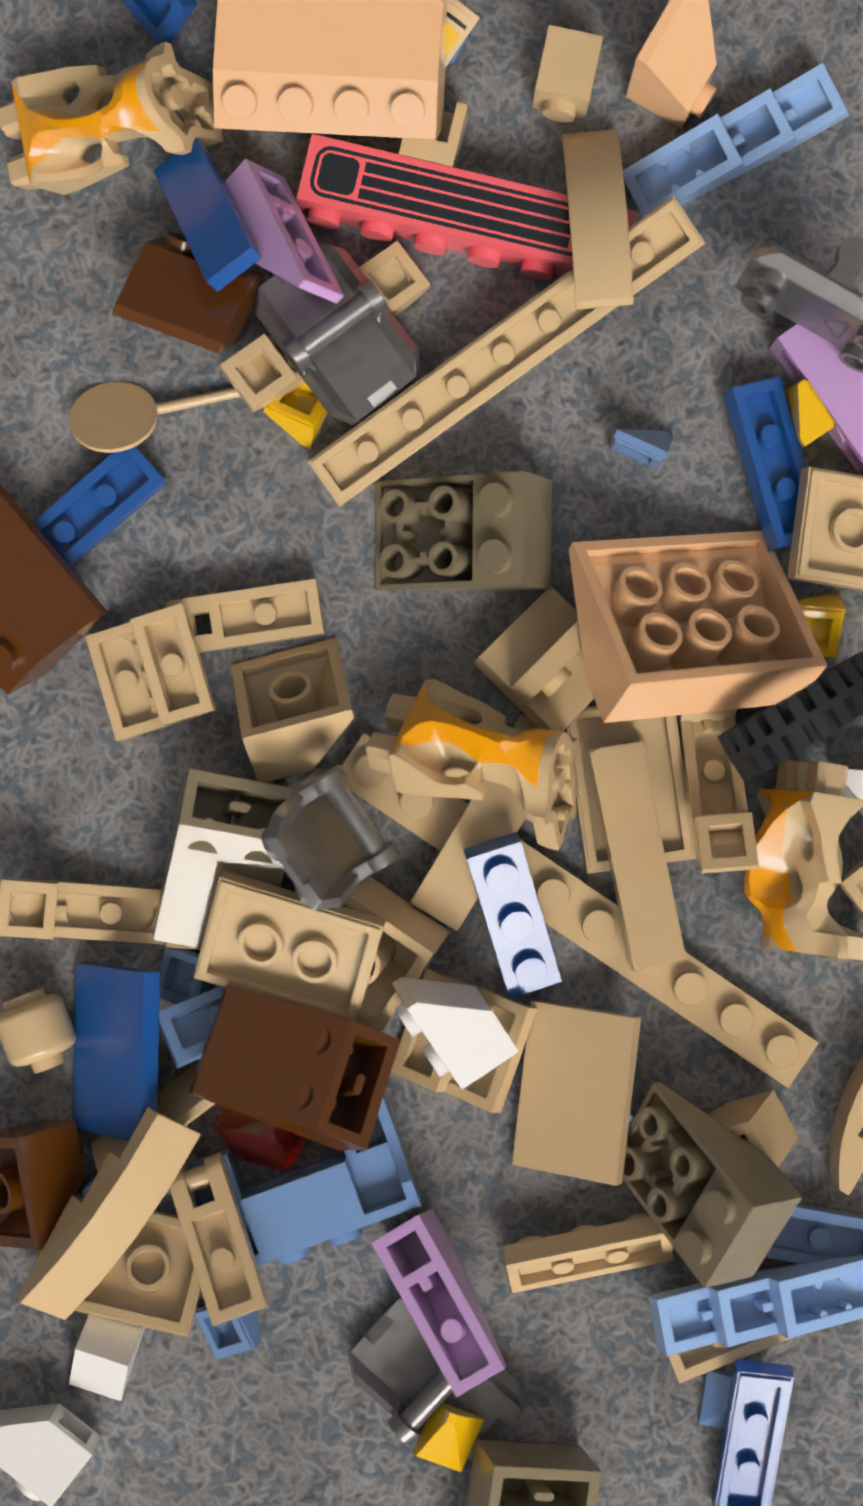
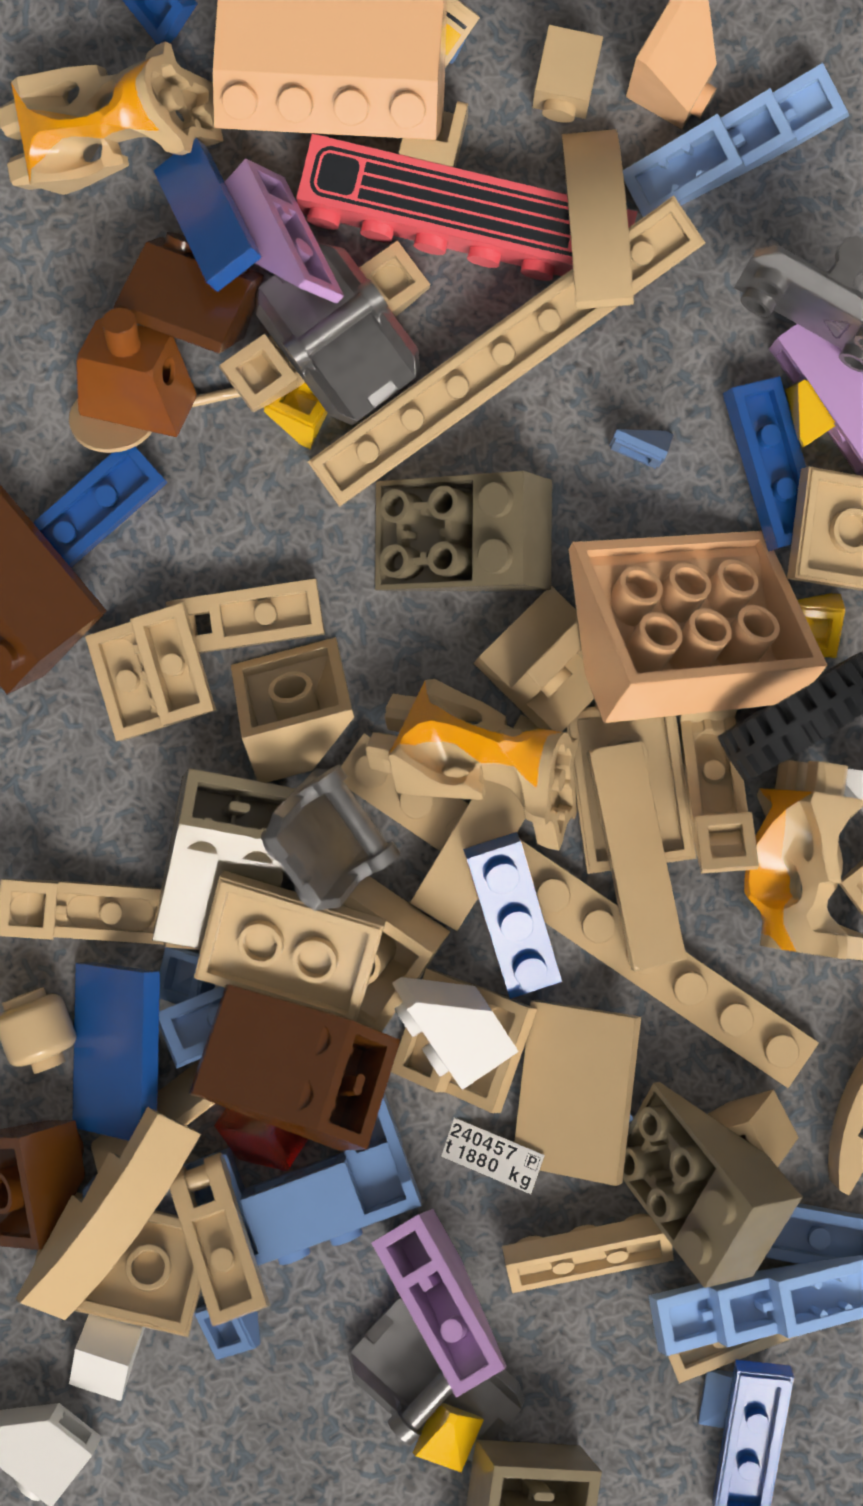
(133, 376): none -> dark orange torso
(493, 1155): none -> white sticker

